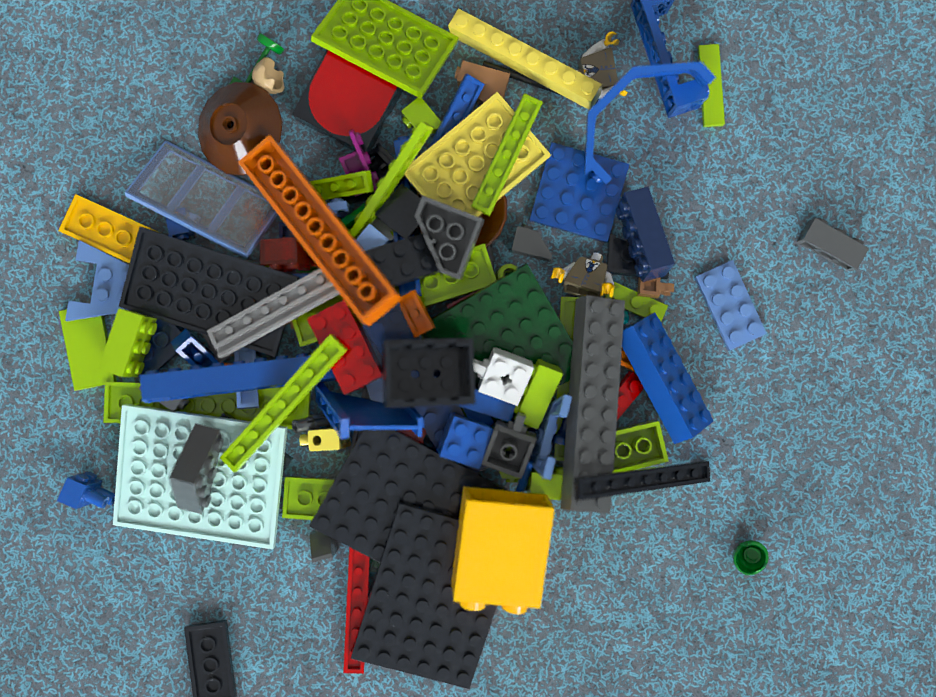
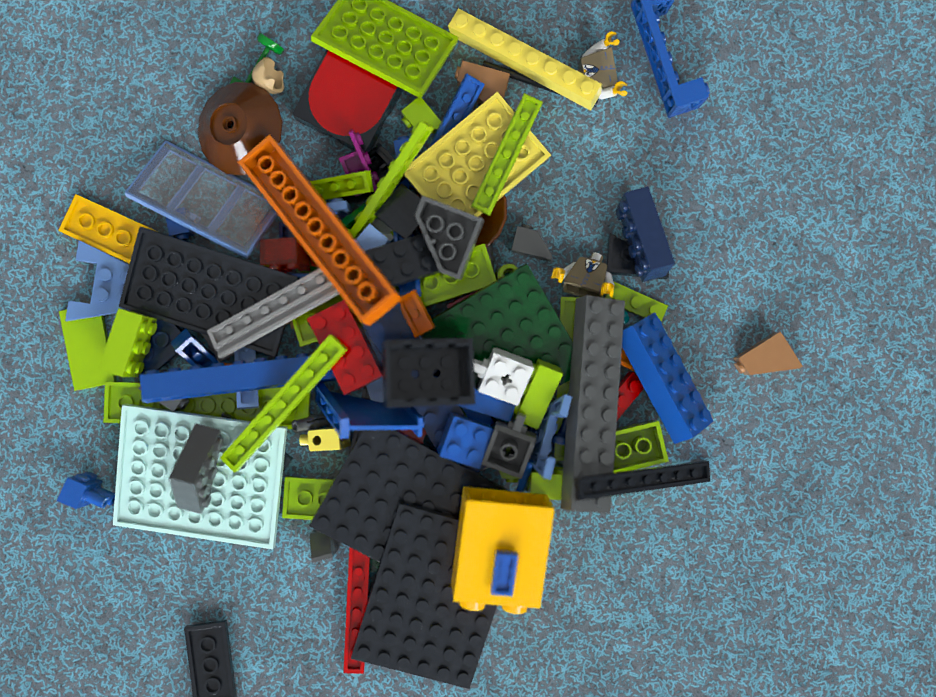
(504, 573): none -> blue plate
(576, 200): blue plate -> none
(654, 288): medium nougat plate -> none
(695, 69): blue panel -> none
(713, 107): lime tile -> none
(730, 305): medium blue plate -> none
(750, 557): green hair -> none
(767, 356): none -> medium nougat slope
(833, 244): dark grey brick -> none

